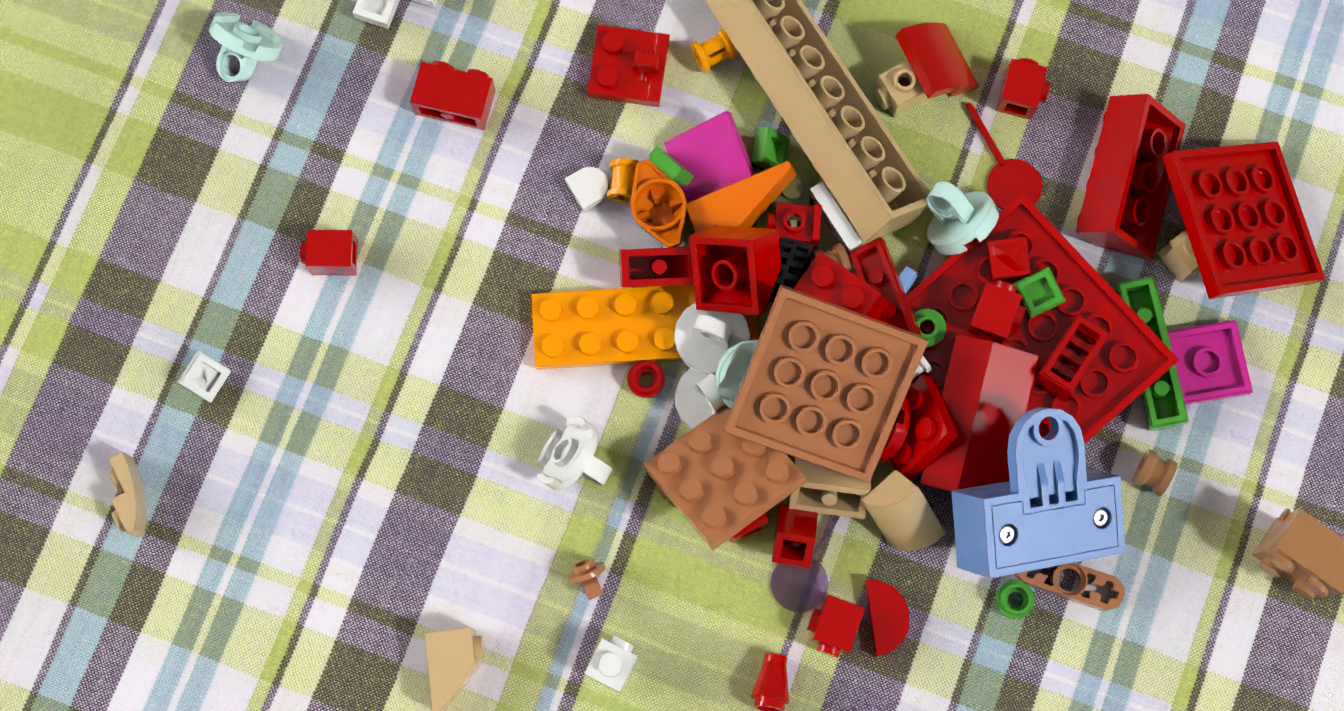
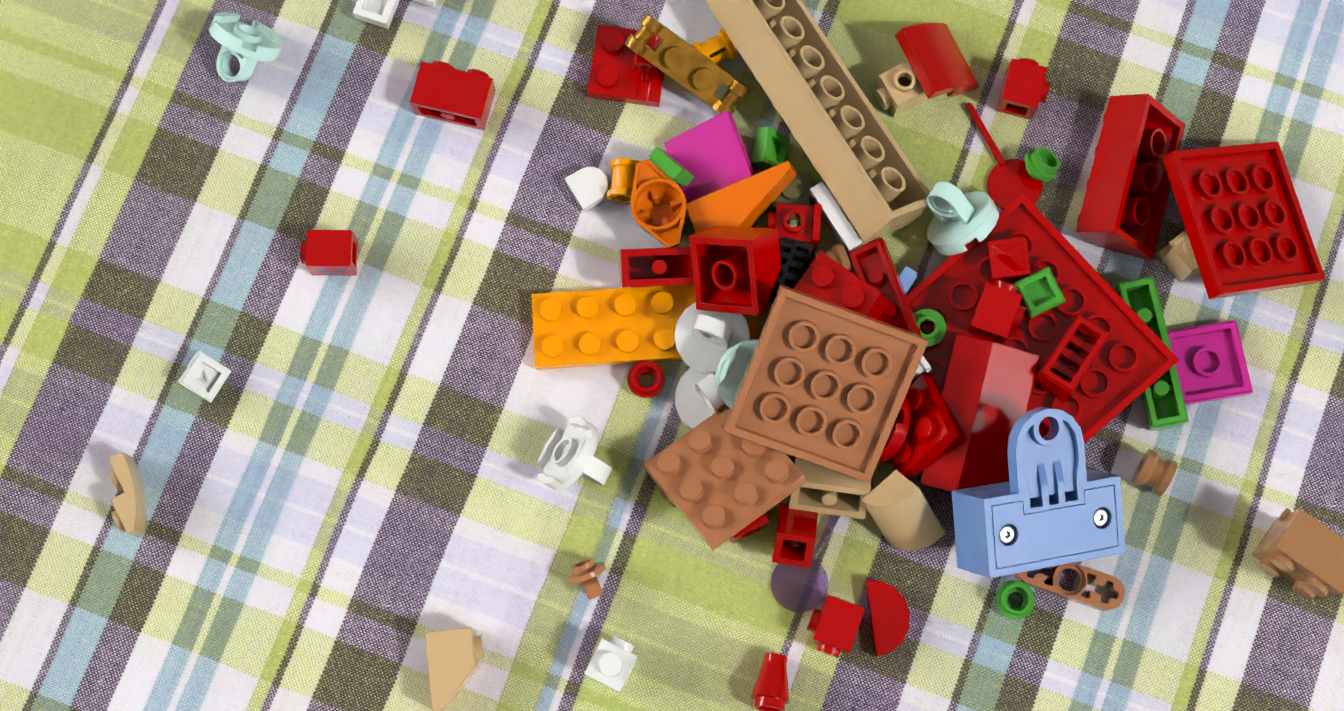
(686, 65): none -> pearl gold plate
(1042, 164): none -> bright green plate

